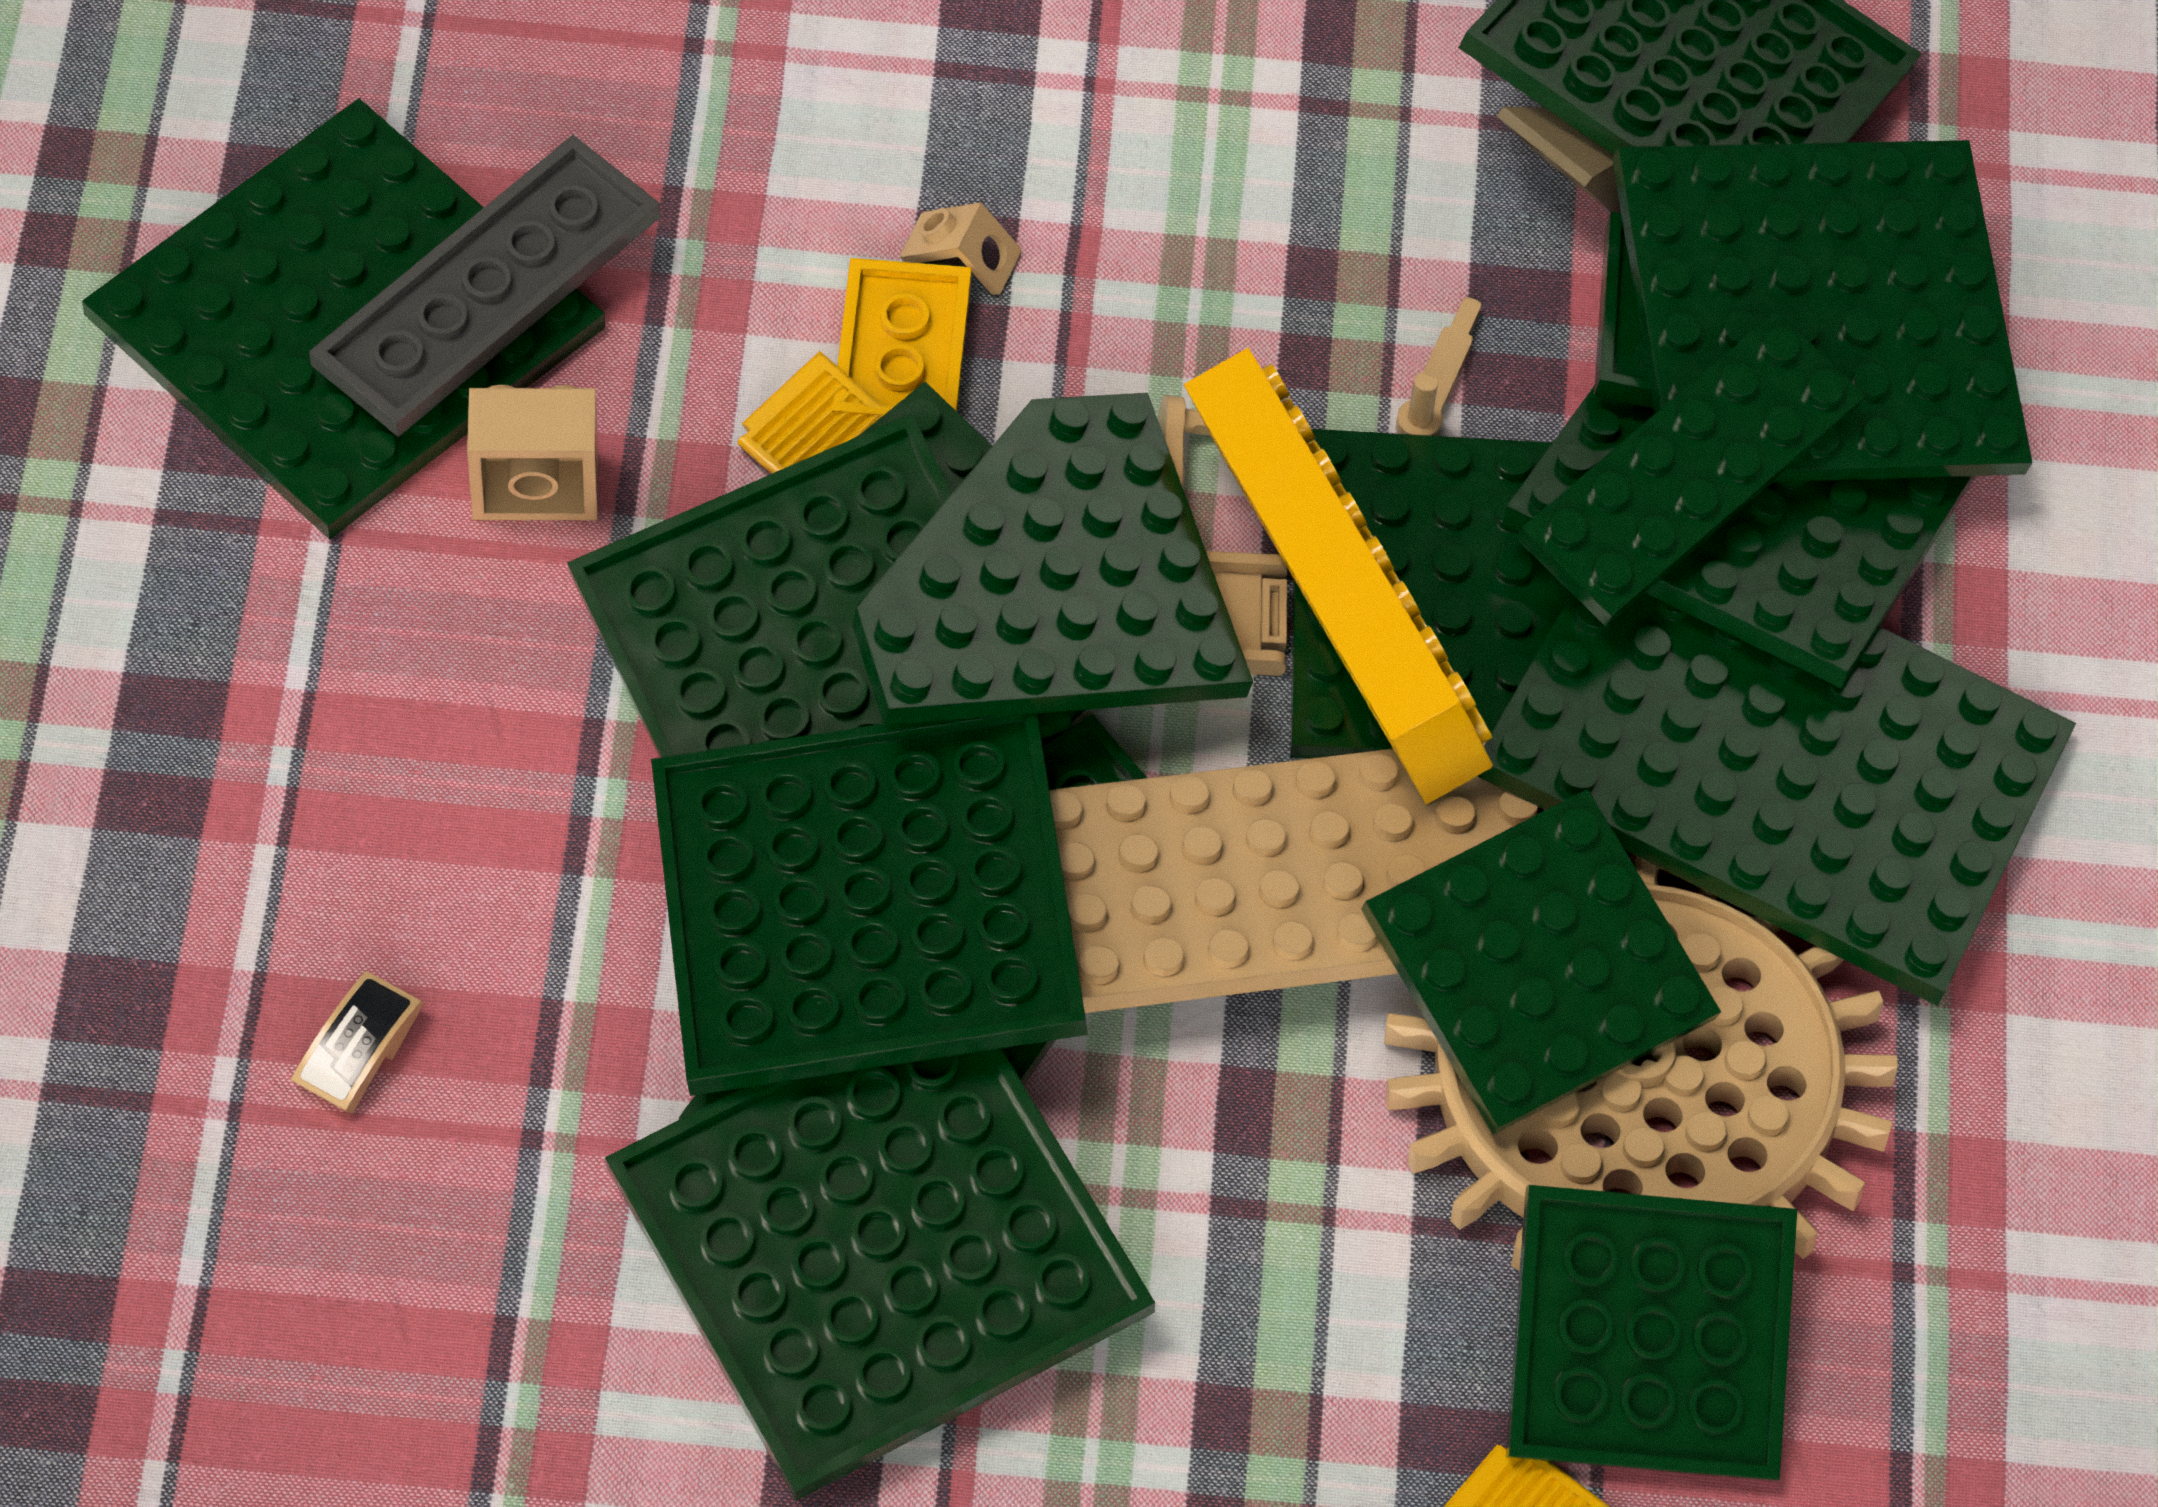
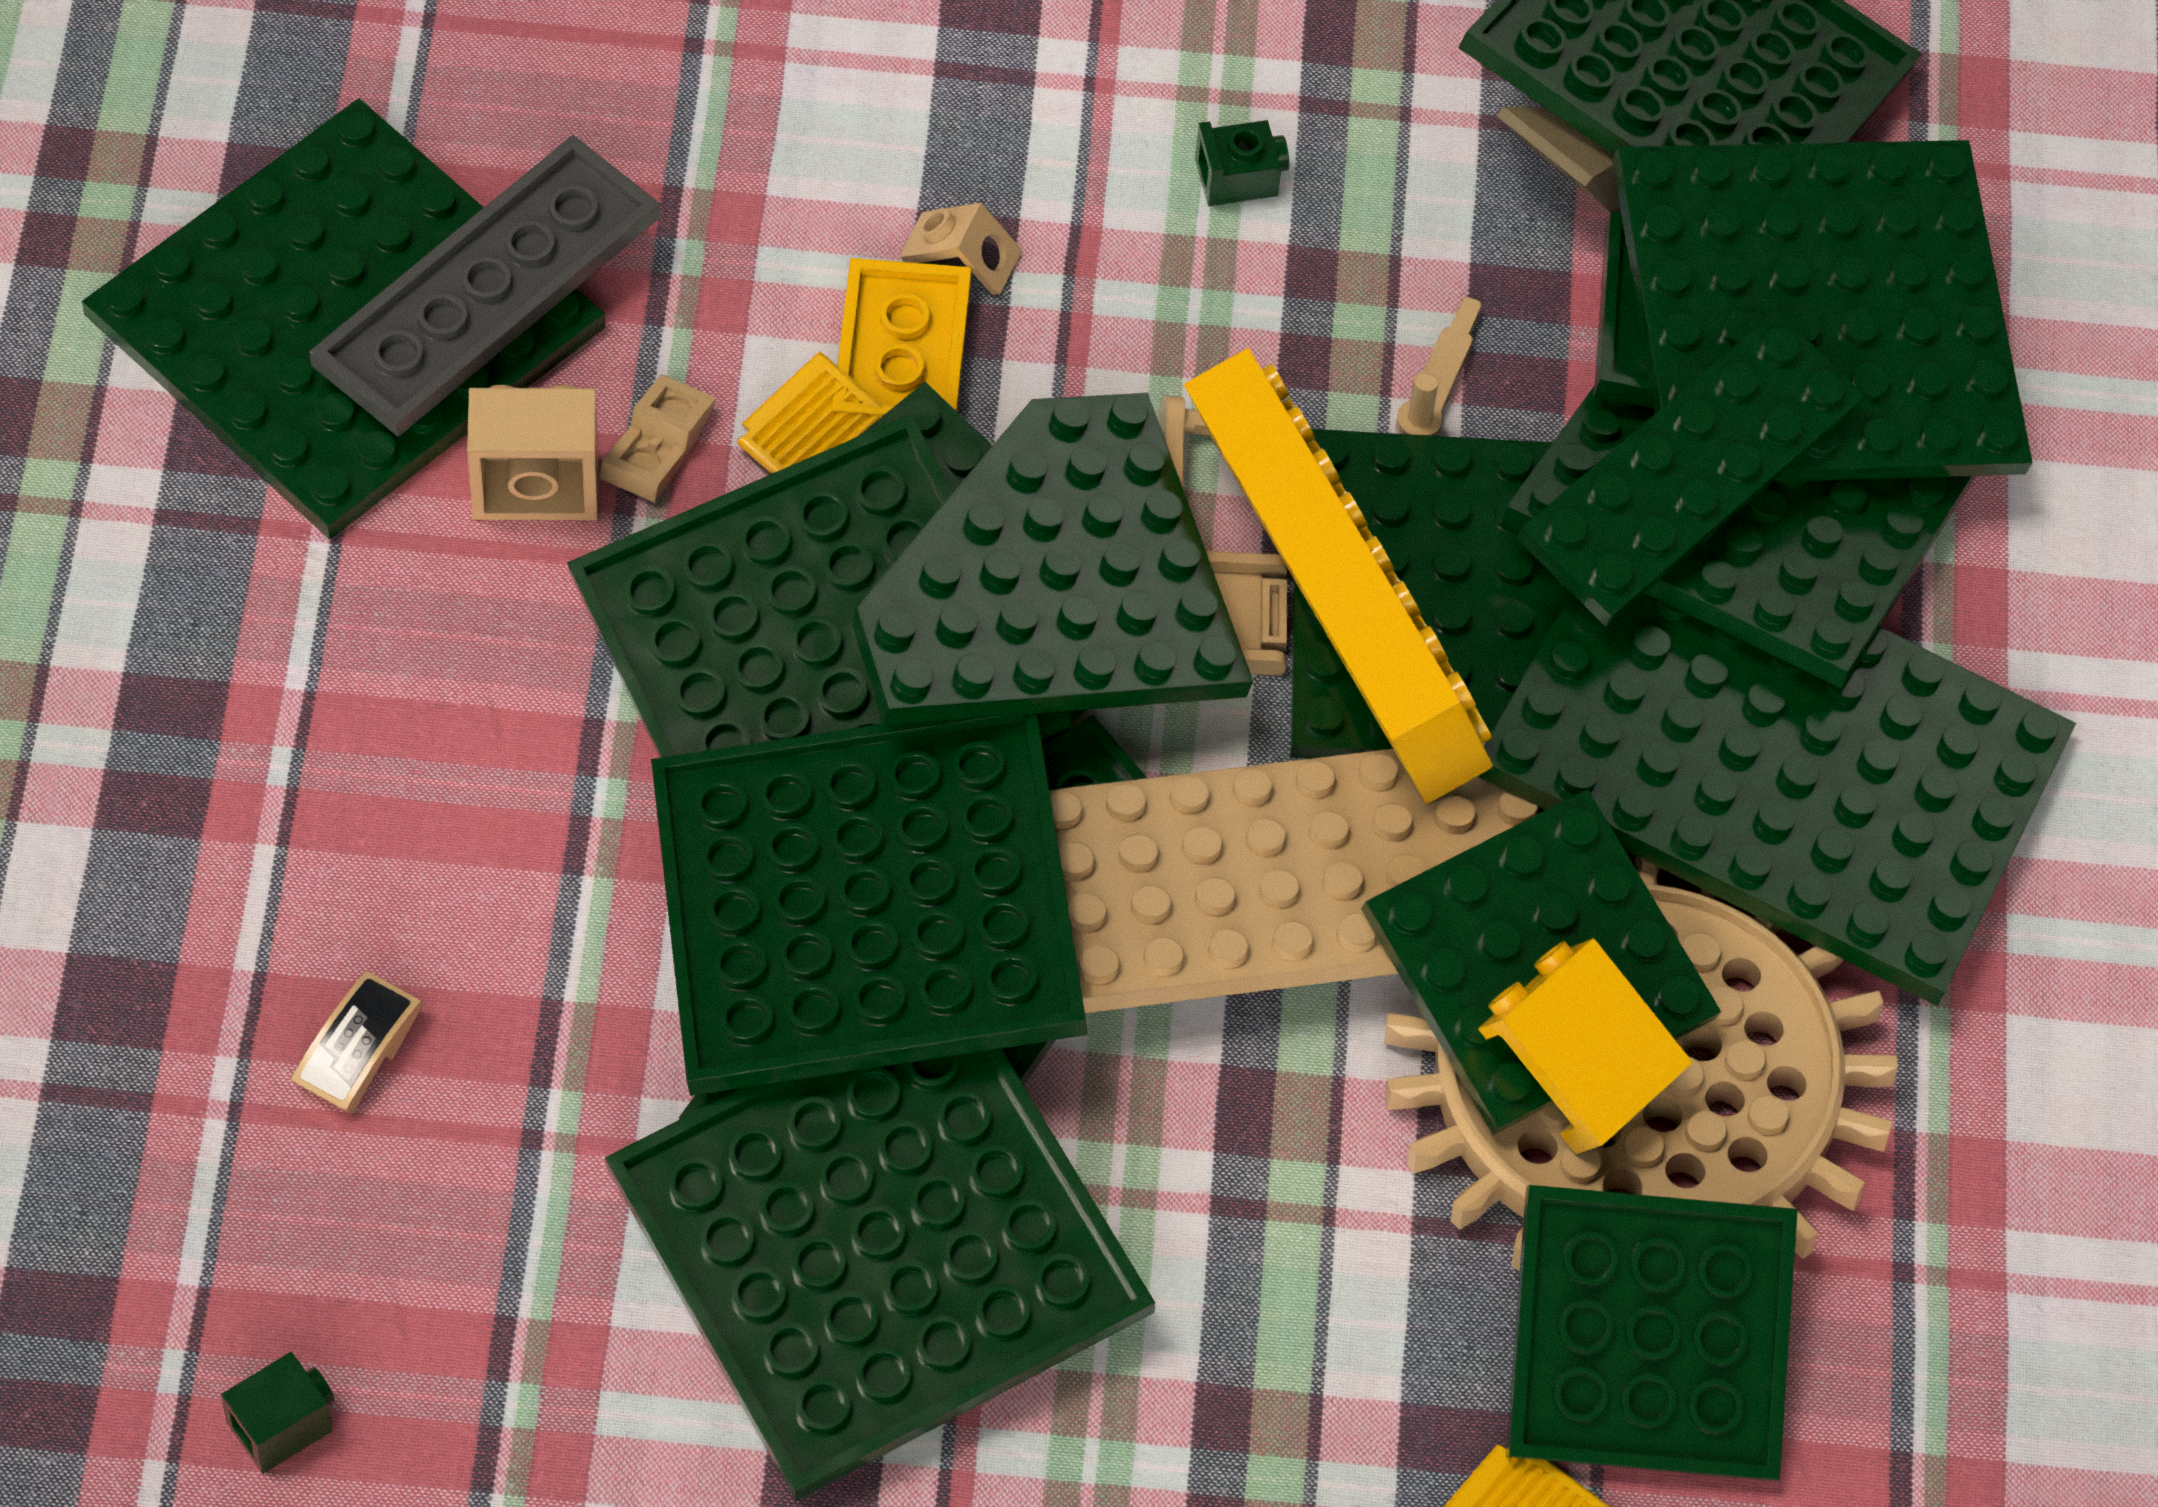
(279, 1411): none -> dark green brick
(659, 438): none -> tan slope
(1240, 161): none -> dark green brick
(1587, 1041): none -> yellow panel

